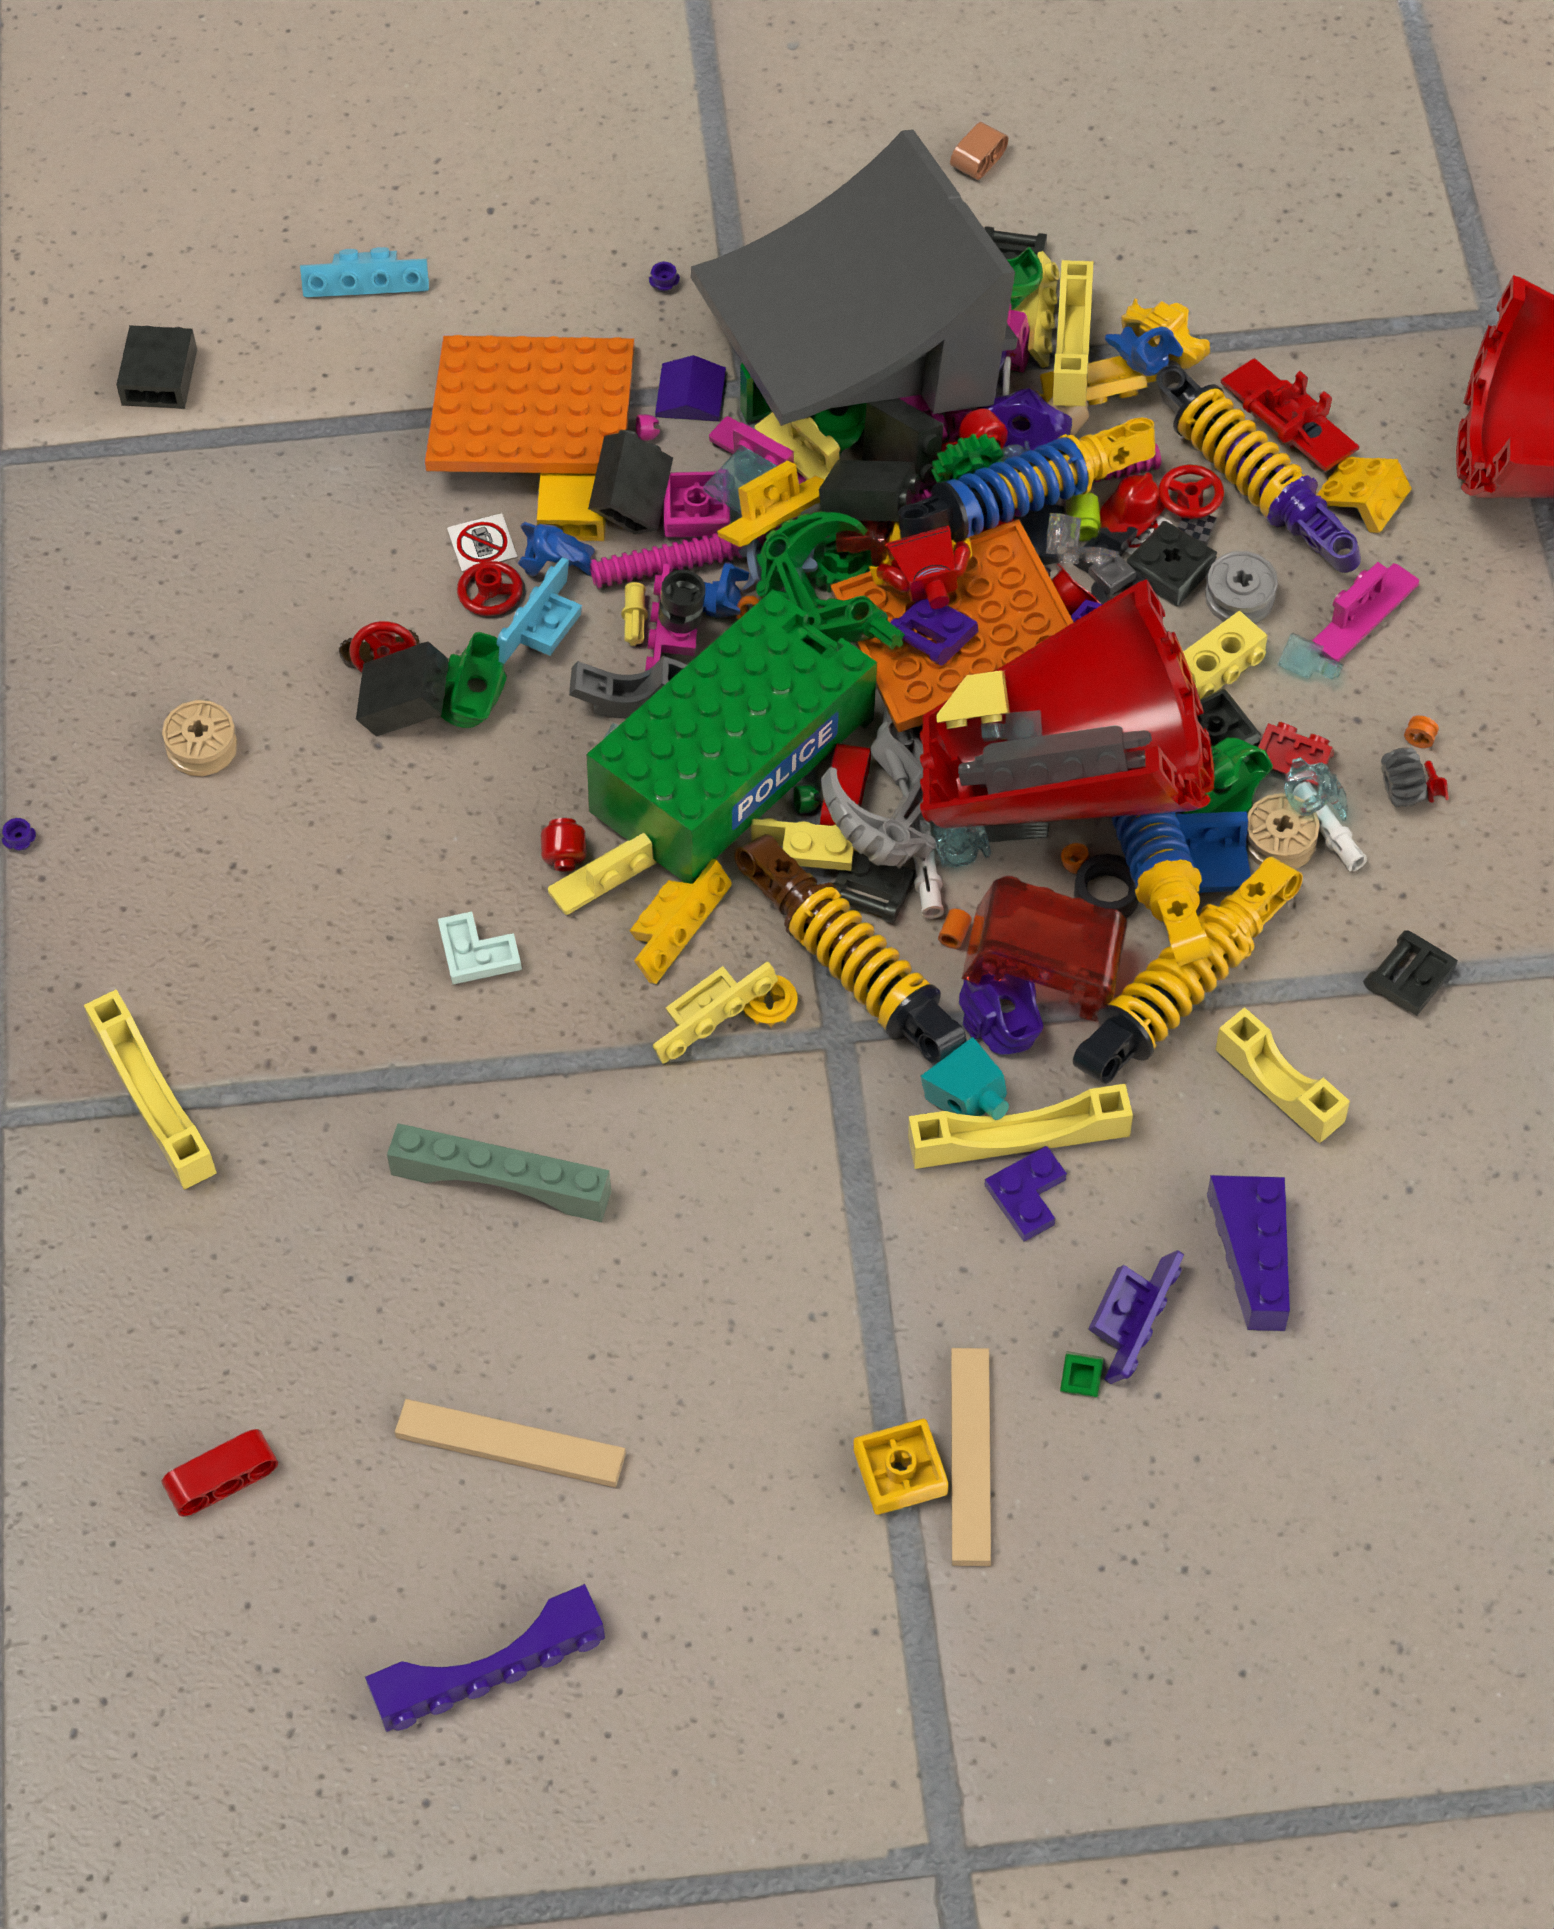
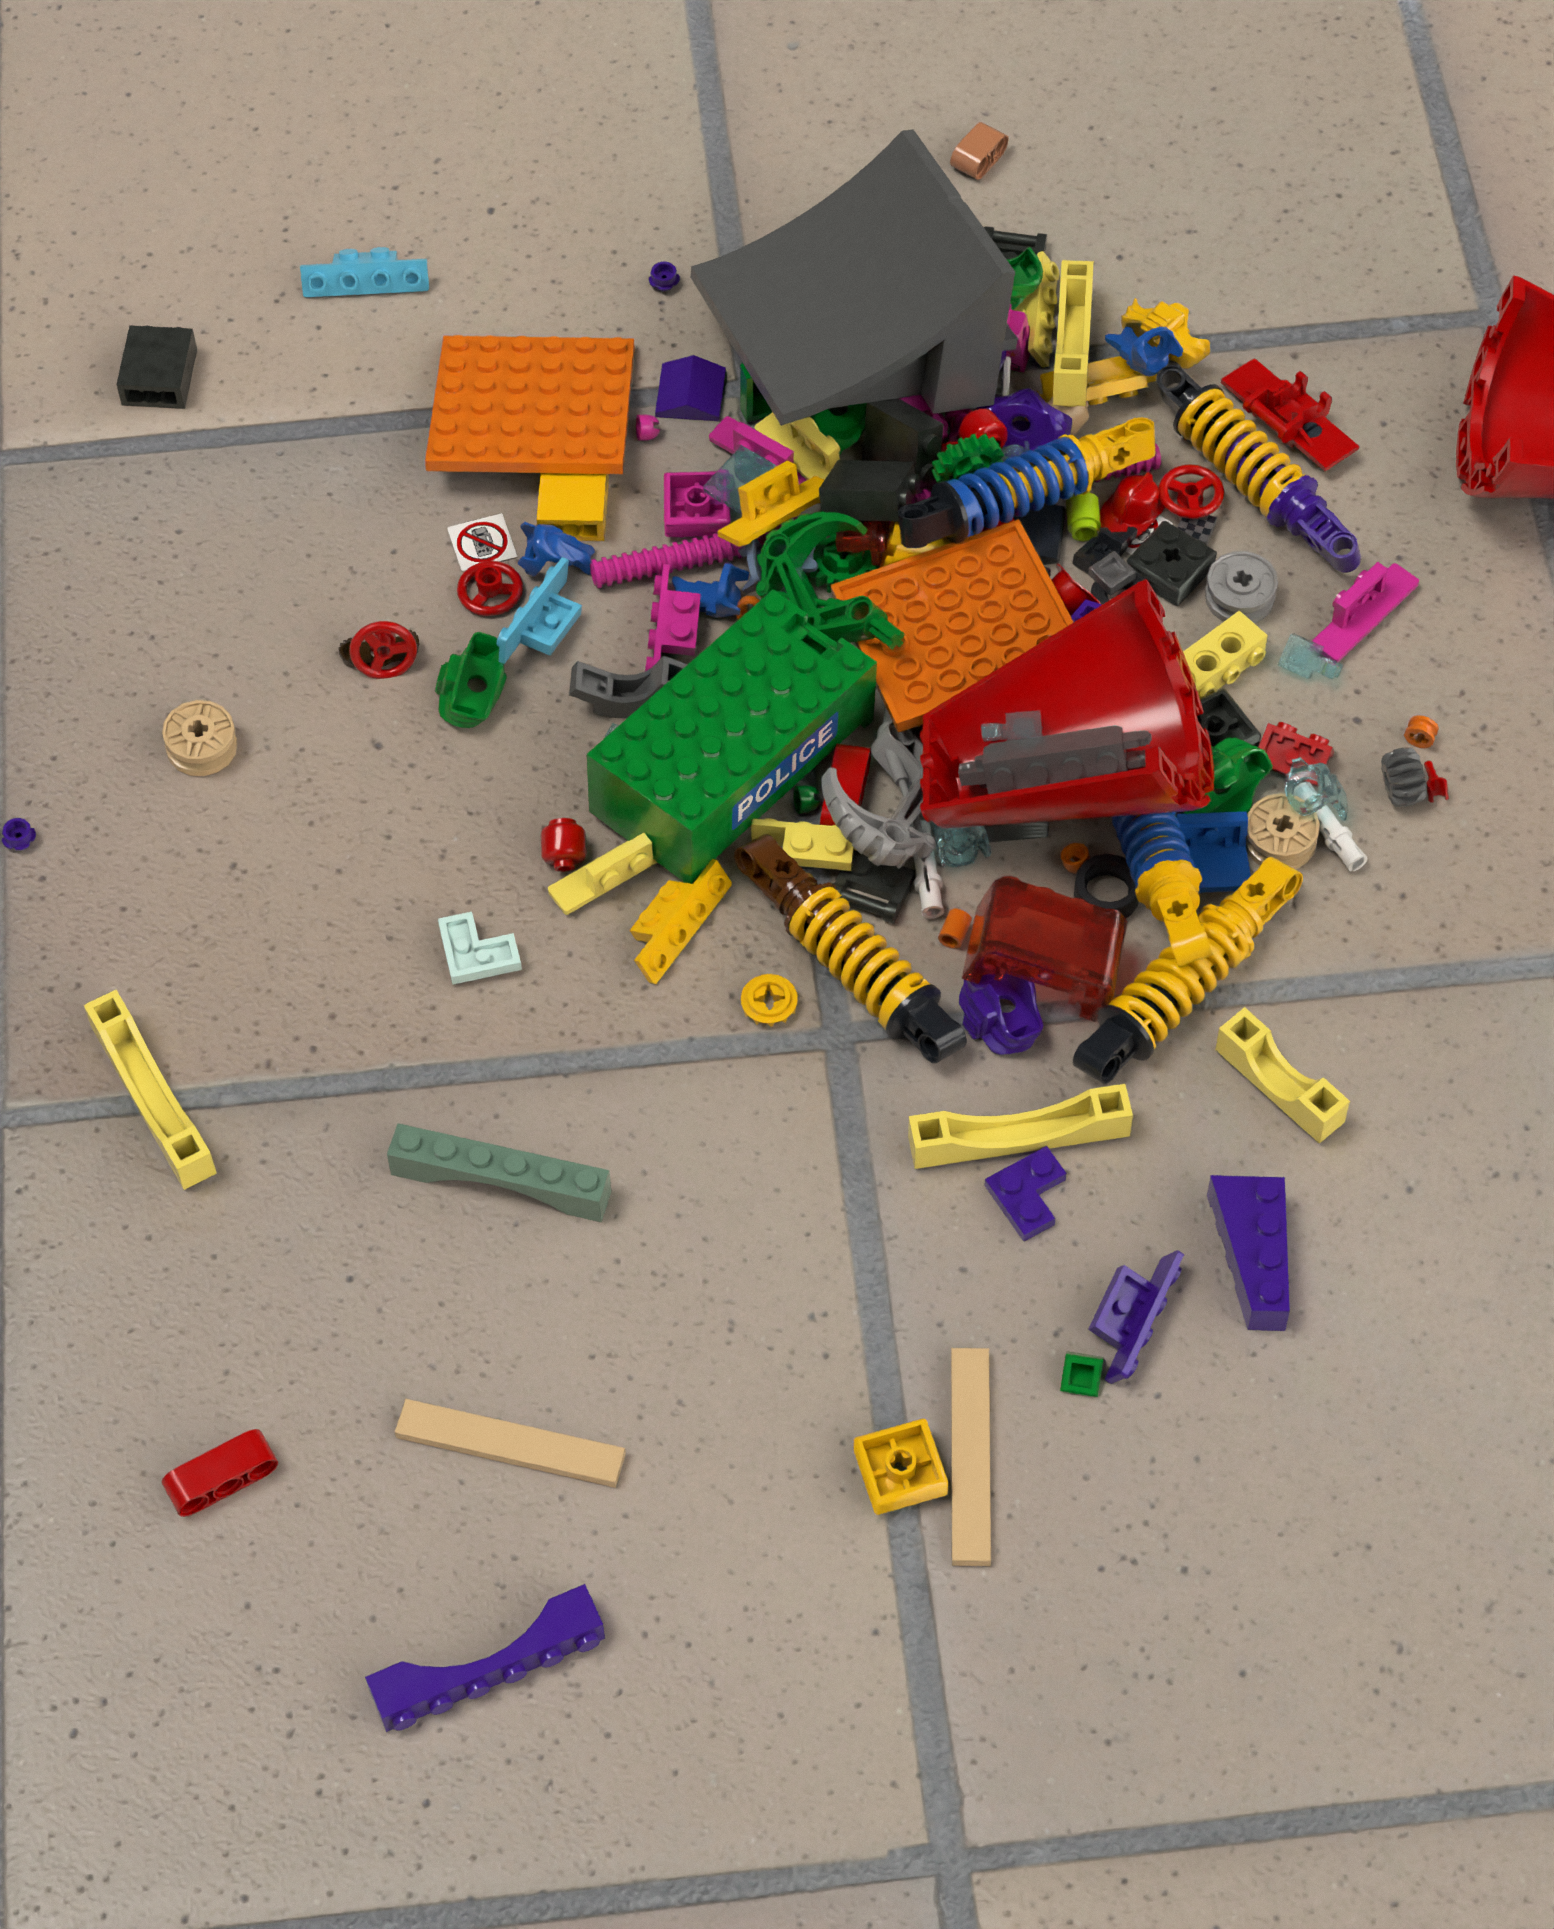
(402, 689): pearl dark grey brick -> none
(630, 482): pearl dark grey brick -> none
(634, 613): light yellow axle -> none
(681, 601): pearl dark grey wheel -> none
(709, 1005): light yellow bracket -> none
(925, 566): red torso -> none
(943, 625): dark purple plate -> none
(967, 1083): teal torso -> none
(976, 697): light yellow slope -> none
(1064, 540): clear bracket -> none
(1369, 484): yellow bracket -> none
(1419, 979): pearl dark grey plate -> none

